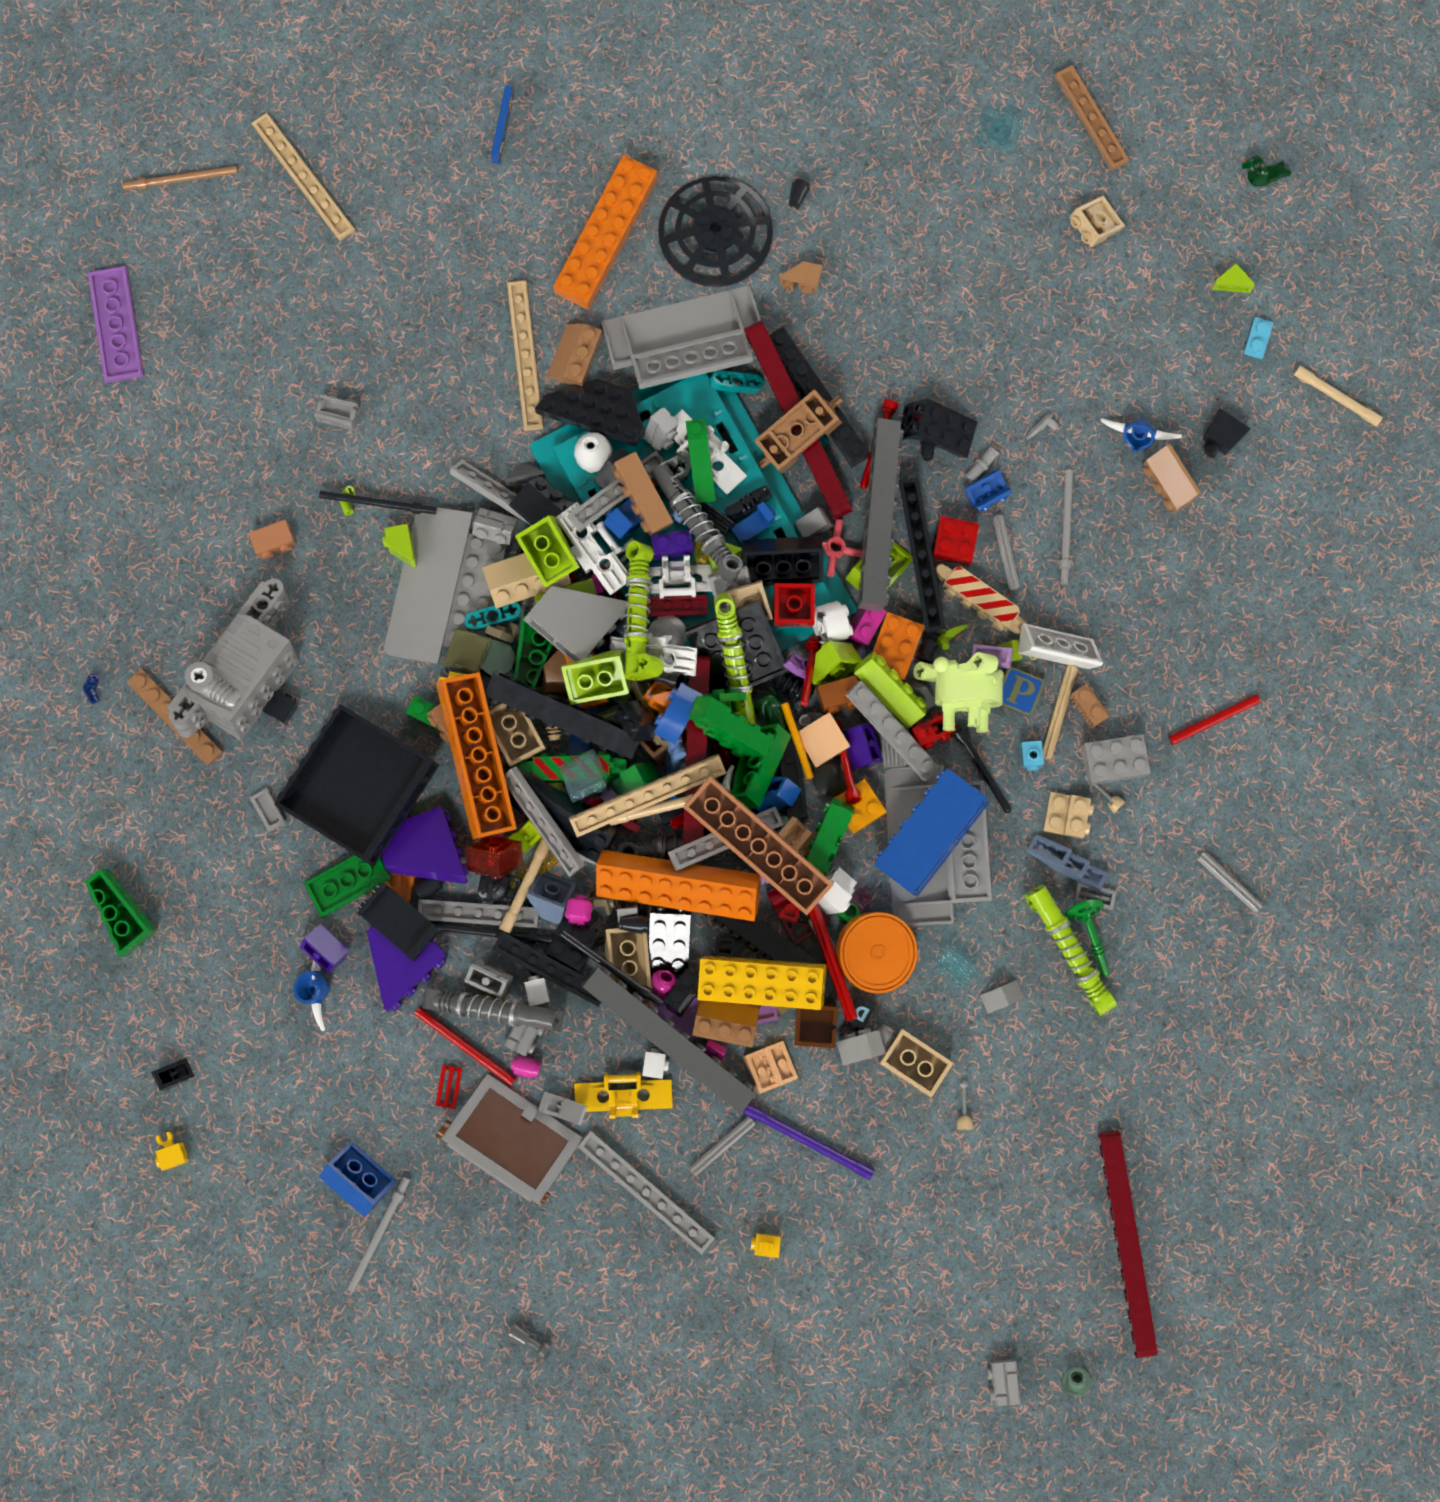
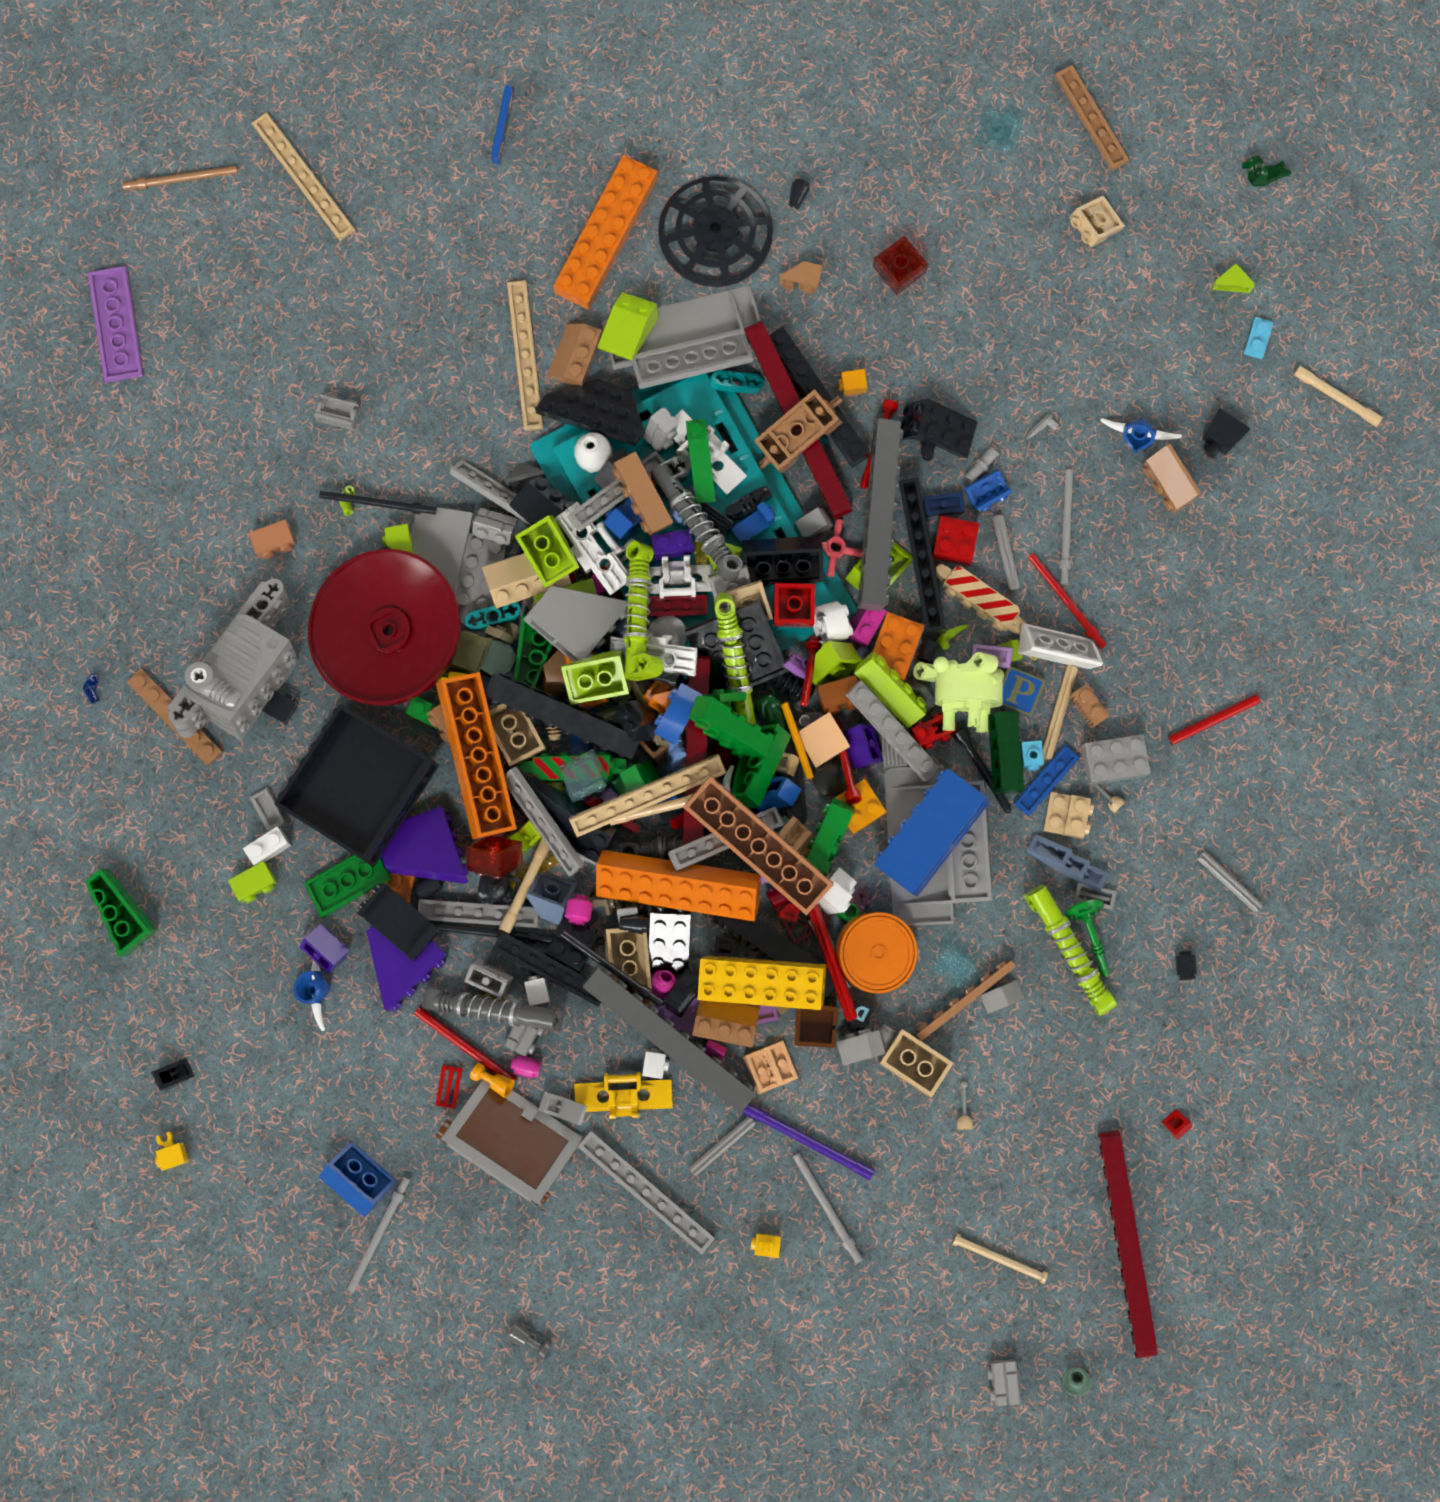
(253, 882): none -> lime brick
(267, 846): none -> white brick
(351, 622): none -> dark red dish
(498, 1083): none -> light orange piece
(628, 326): none -> lime slope
(788, 764): none -> tan slope
(848, 1243): none -> light grey bar
(853, 382): none -> light orange brick
(900, 265): none -> clear red brick
(943, 504): none -> dark blue plate
(970, 994): none -> medium nougat plate
(1000, 1258): none -> tan bar
(1005, 752): none -> dark green brick
(1046, 780): none -> blue tile
(1091, 631): none -> red bar
(1177, 1124): none -> red slope
(1186, 965): none -> black brick

